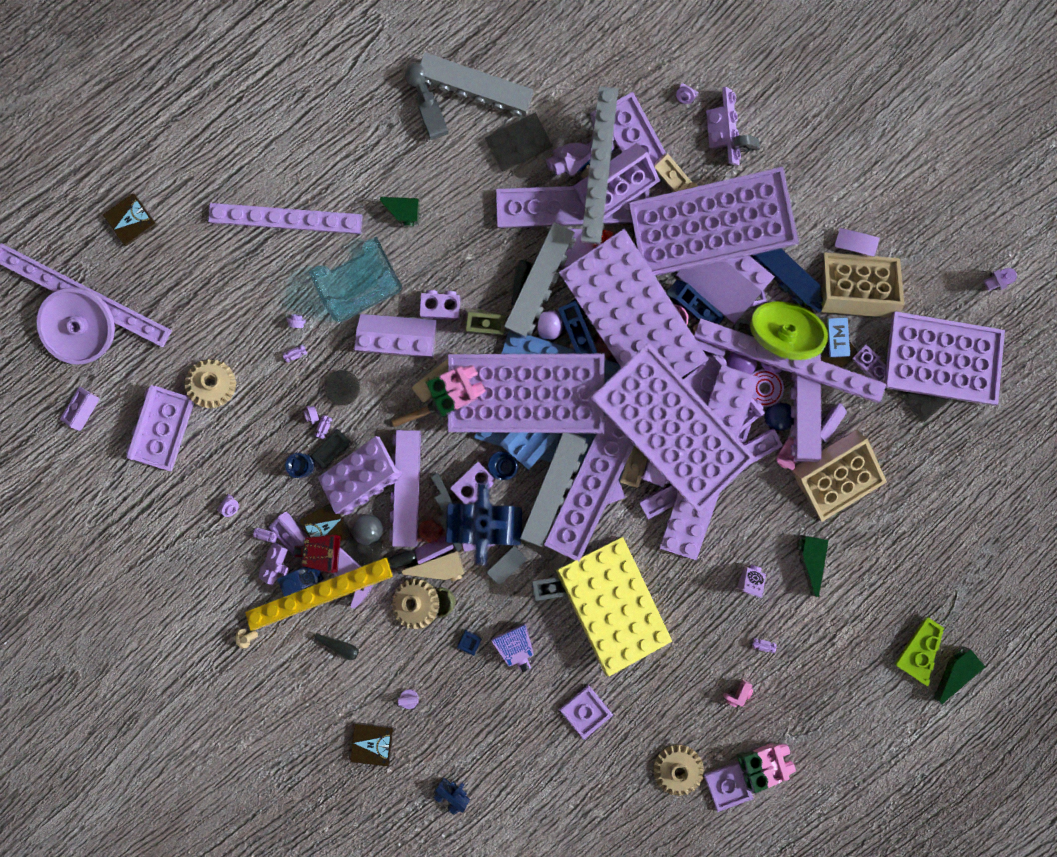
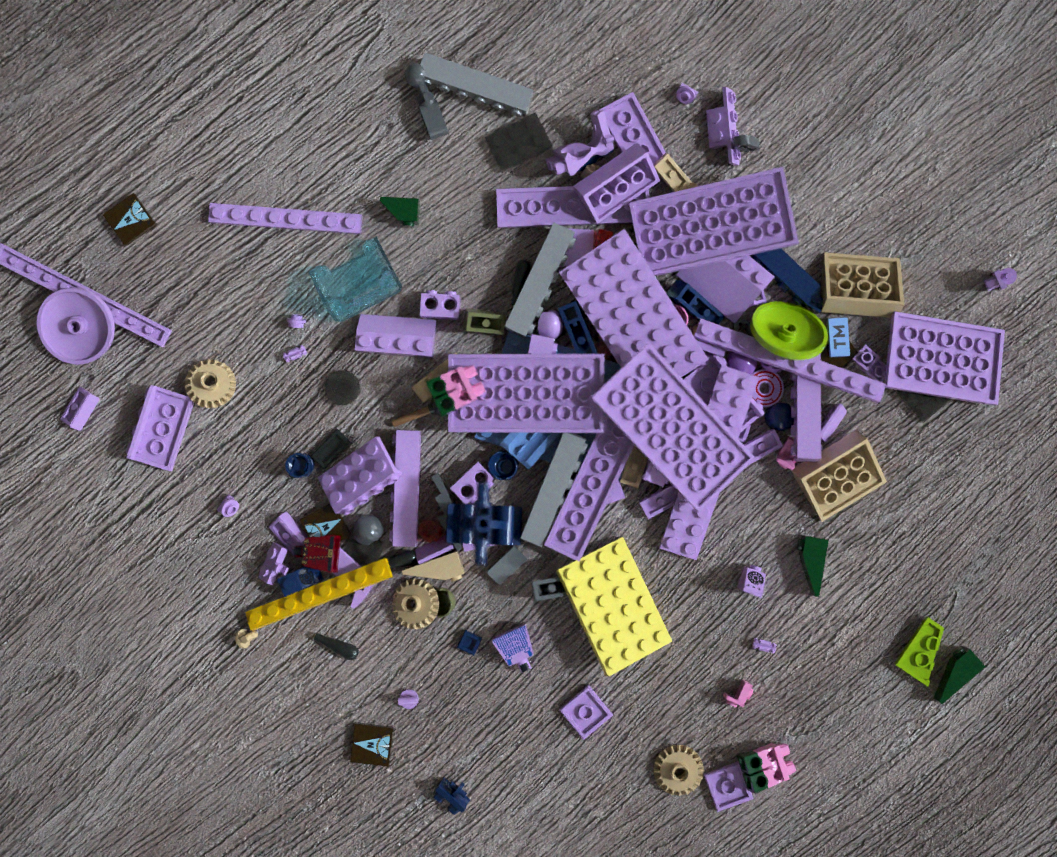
(265, 535): lavender piece -> none
(311, 414): lavender plate -> none
(323, 427): lavender piece -> none
(542, 345): none -> lavender brick
(599, 165): light grey plate -> none
(857, 242): lavender slope -> none

